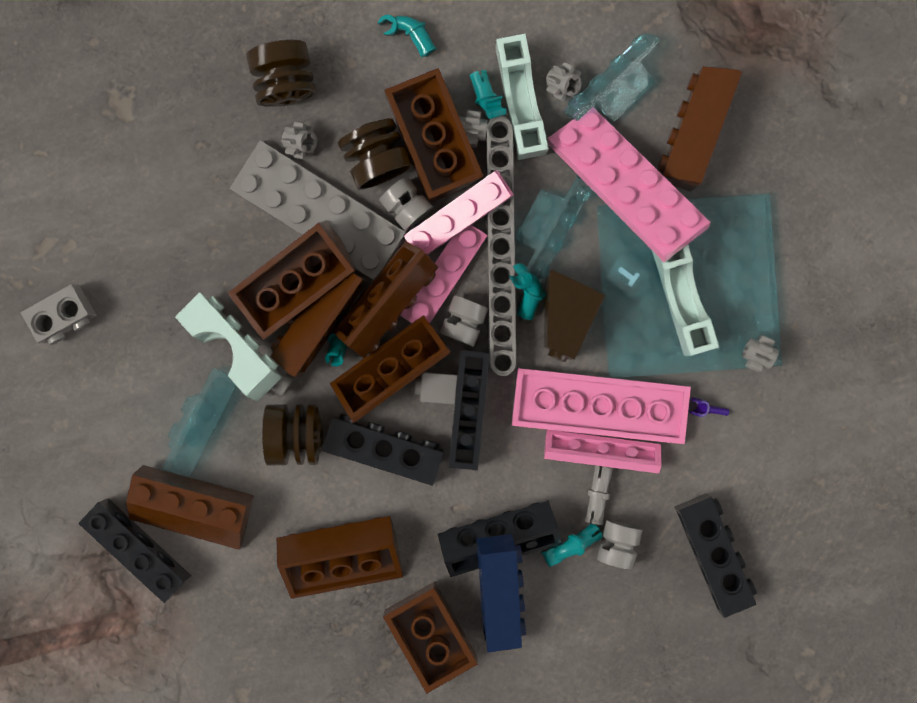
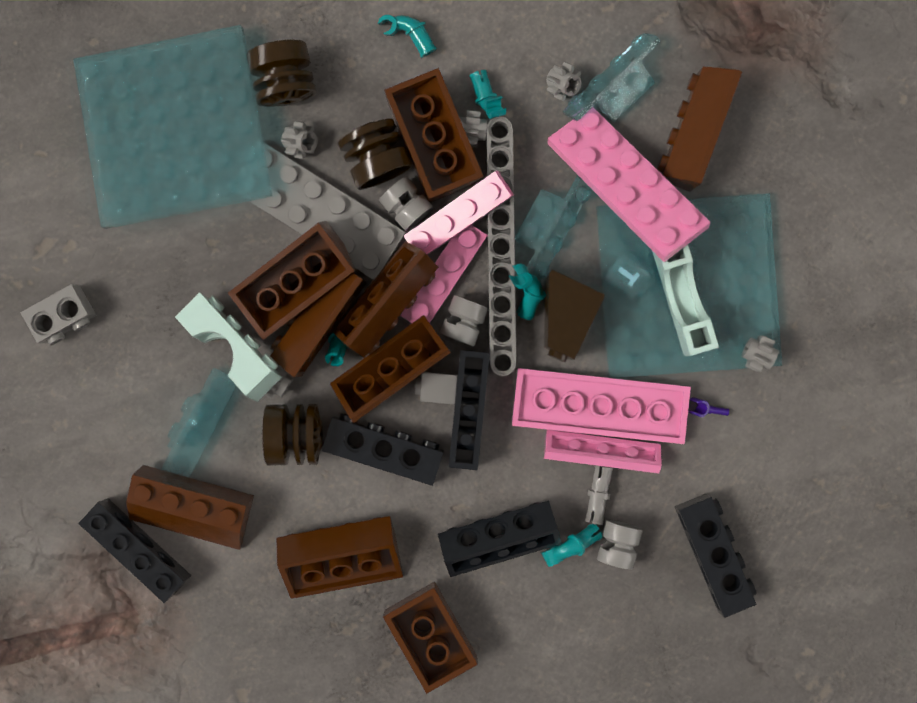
(172, 127): none -> clear light blue plate
(500, 592): dark blue brick -> none
(520, 96): light aqua arch -> none

